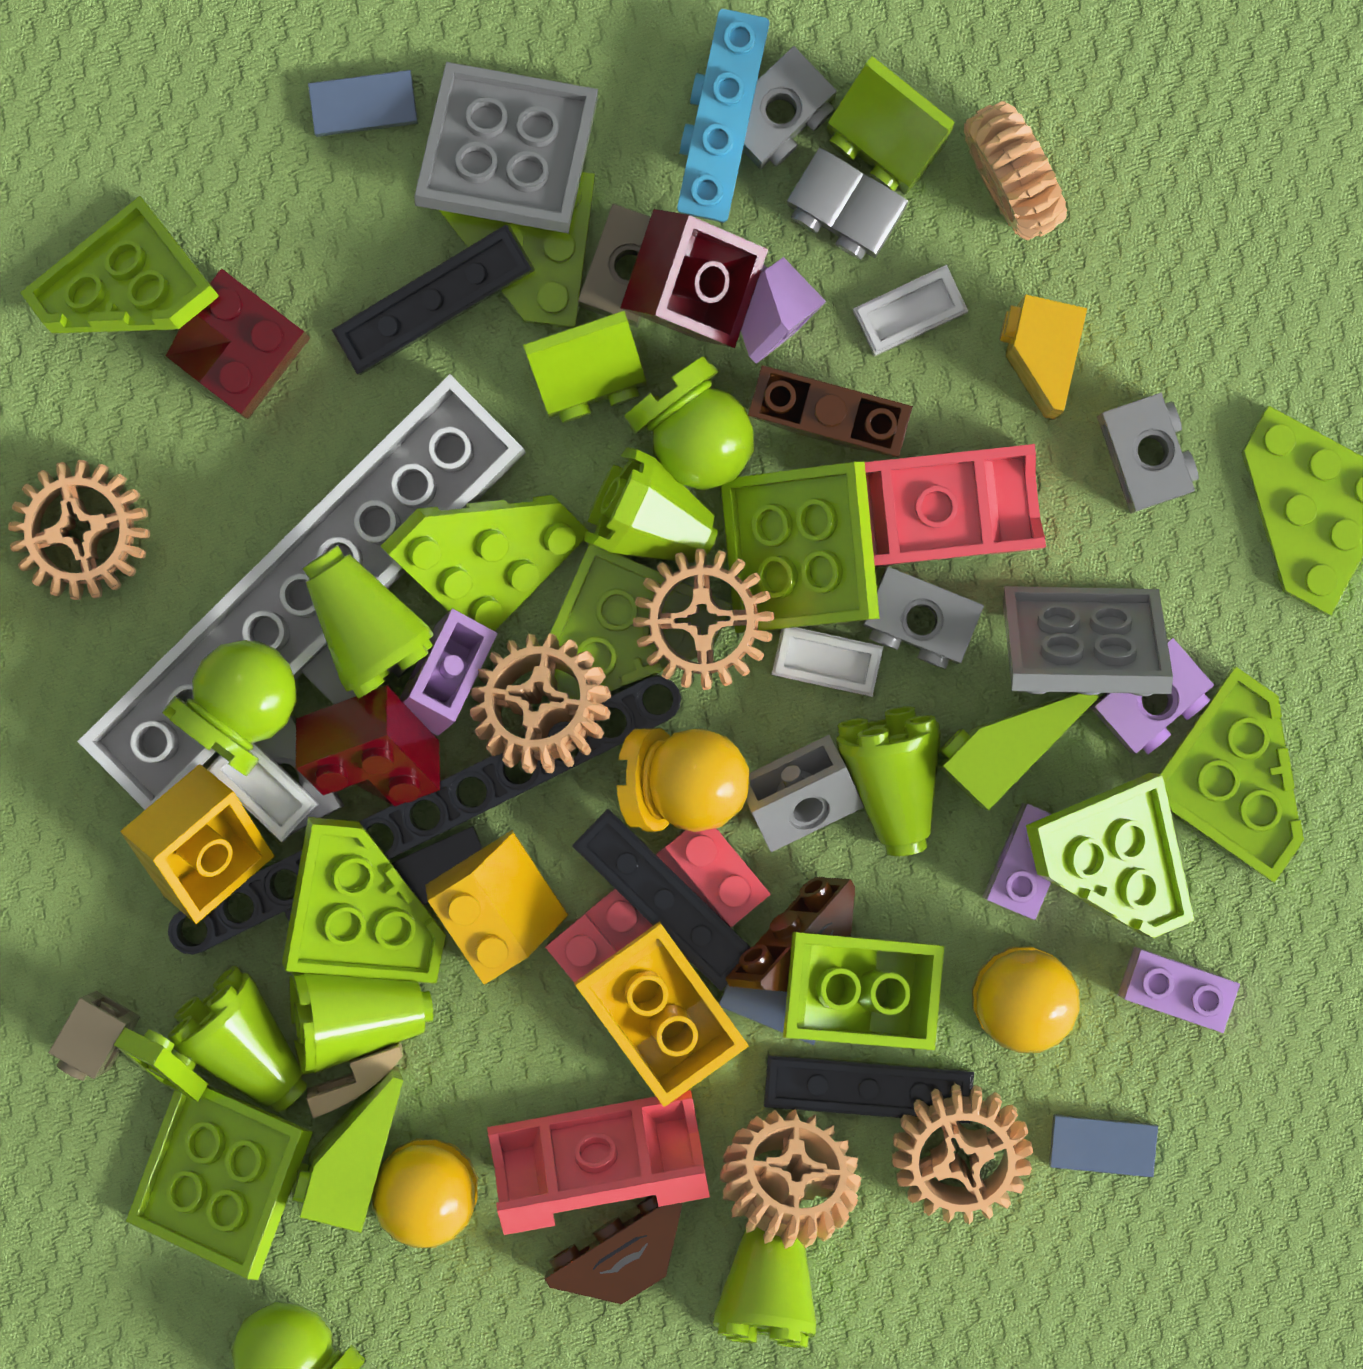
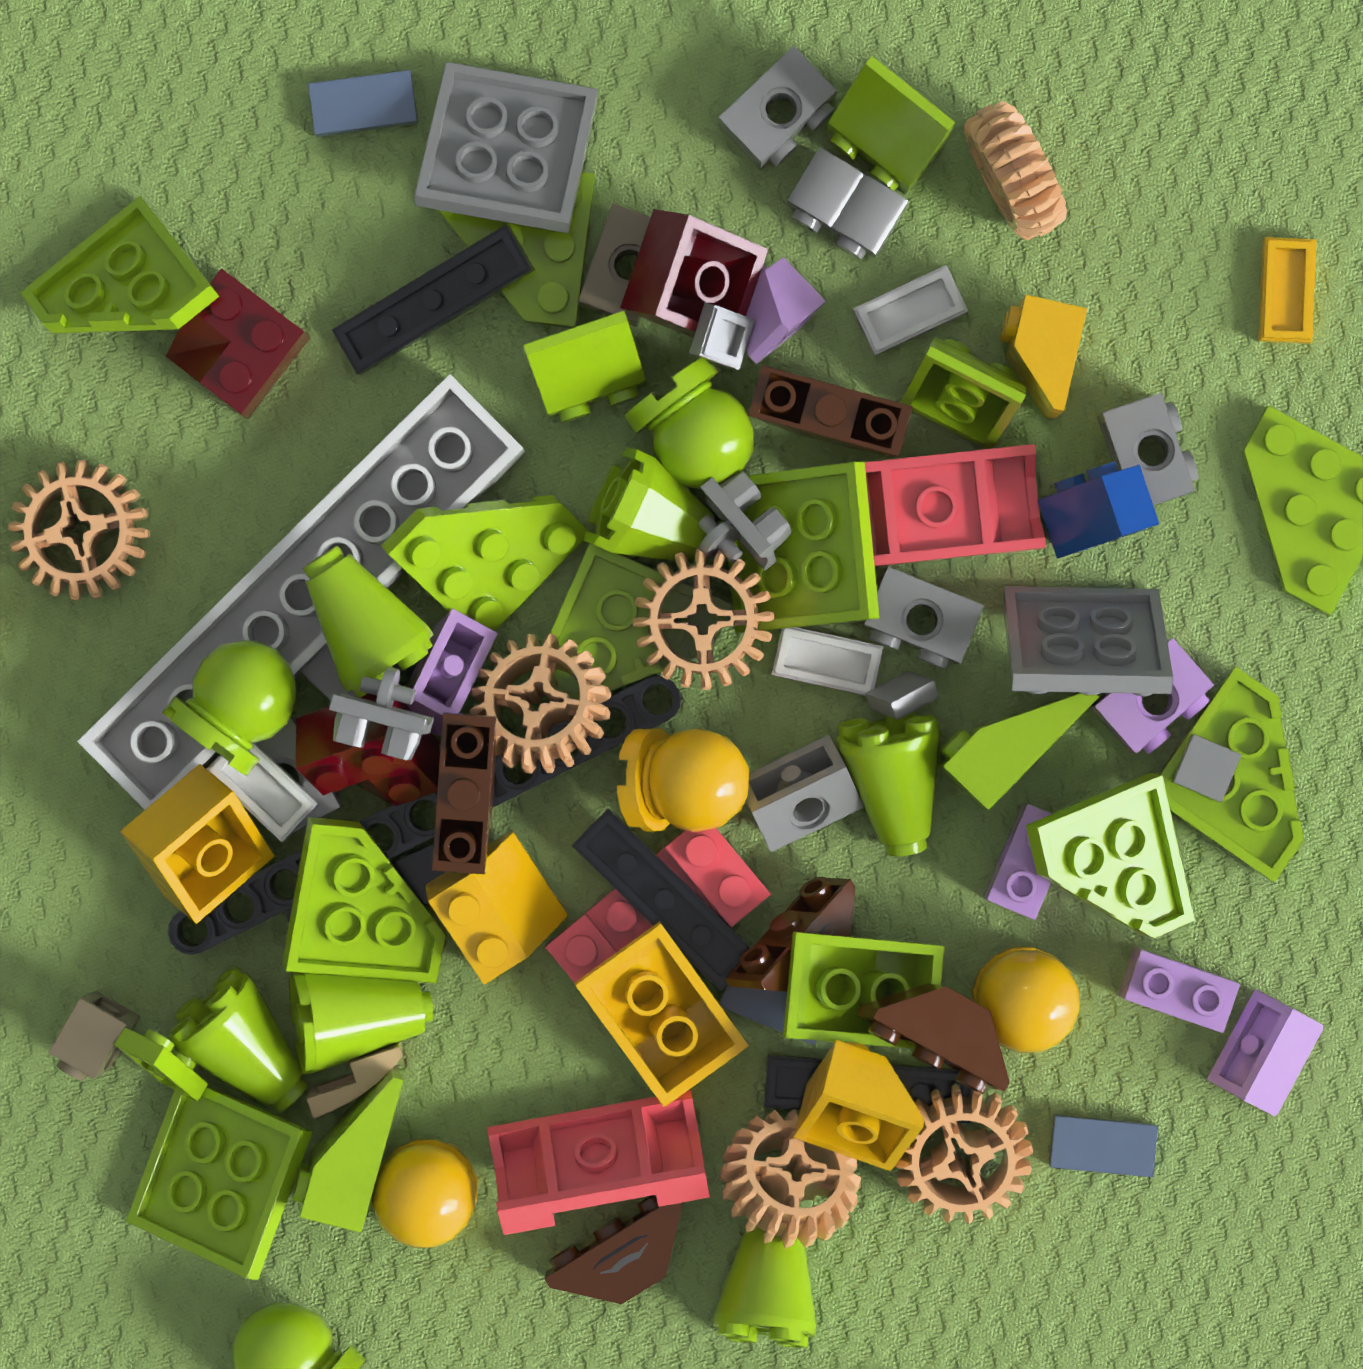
(355, 715): none -> light grey hips
(464, 793): none -> reddish brown slope
(722, 116): medium azure bracket -> none
(722, 336): none -> light grey tile
(757, 537): none -> light grey hips
(858, 1107): none -> yellow slope
(902, 695): none -> light grey tile
(942, 1030): none -> reddish brown slope
(964, 392): none -> lime slope
(1097, 510): none -> blue brick
(1206, 768): none -> light grey tile
(1265, 1052): none -> lavender panel
(1287, 290): none -> yellow tile

